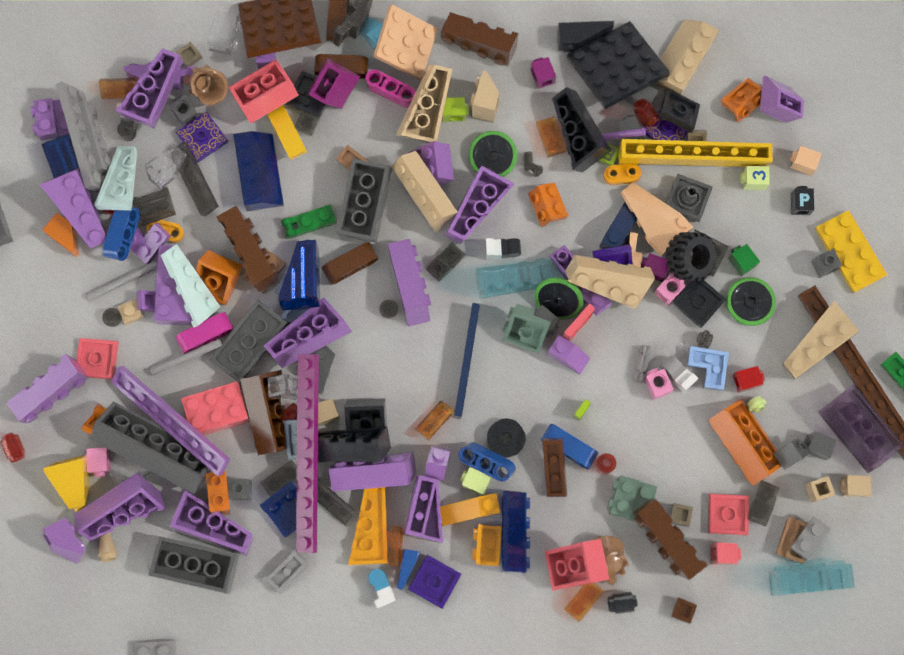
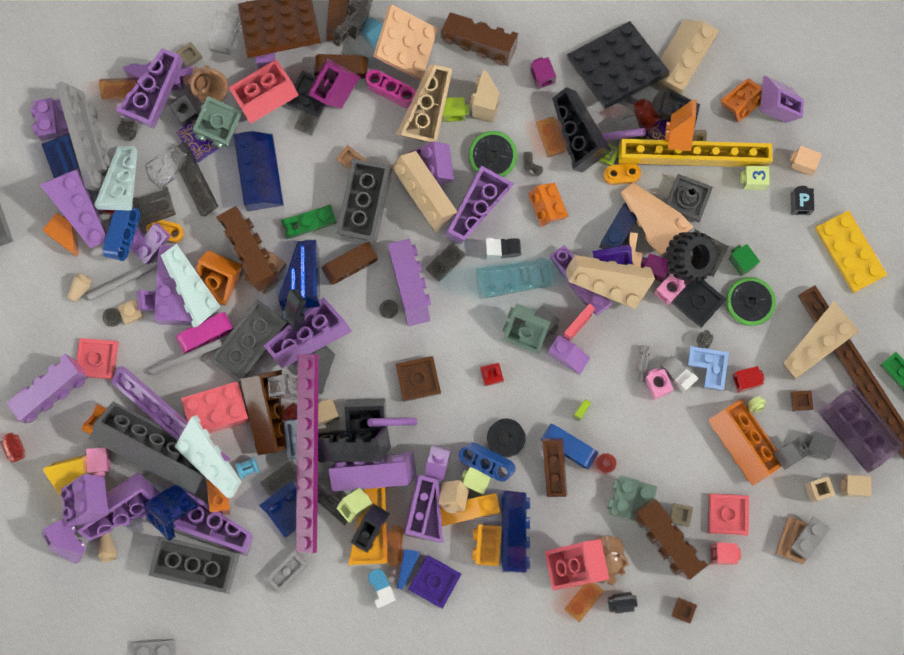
(79, 286): none -> tan cone
(84, 500): none -> medium lavender slope
(167, 508): none -> clear blue bracket
(207, 458): none -> light aqua wing
(217, 122): none -> sand green plate
(240, 467): none -> medium azure bush
(240, 489): dark grey brick -> none
(286, 132): yellow slope -> none
(293, 309): none -> black slope
(354, 505): none -> yellowish green brick
(370, 527): none -> black slope
(392, 422): none -> medium lavender bar
(418, 378): none -> reddish brown plate
(434, 420): clear orange plate -> none
(453, 496): none -> tan brick
(466, 361): dark blue tile -> none
(492, 374): none -> red tile
(570, 297): black wheel -> none
(576, 34): black slope -> none
(681, 127): none -> orange slope
(764, 502): clear smoke slope -> none
(801, 401): none -> reddish brown plate
(811, 579): clear light blue wedge -> none
(826, 263): dark grey brick -> none

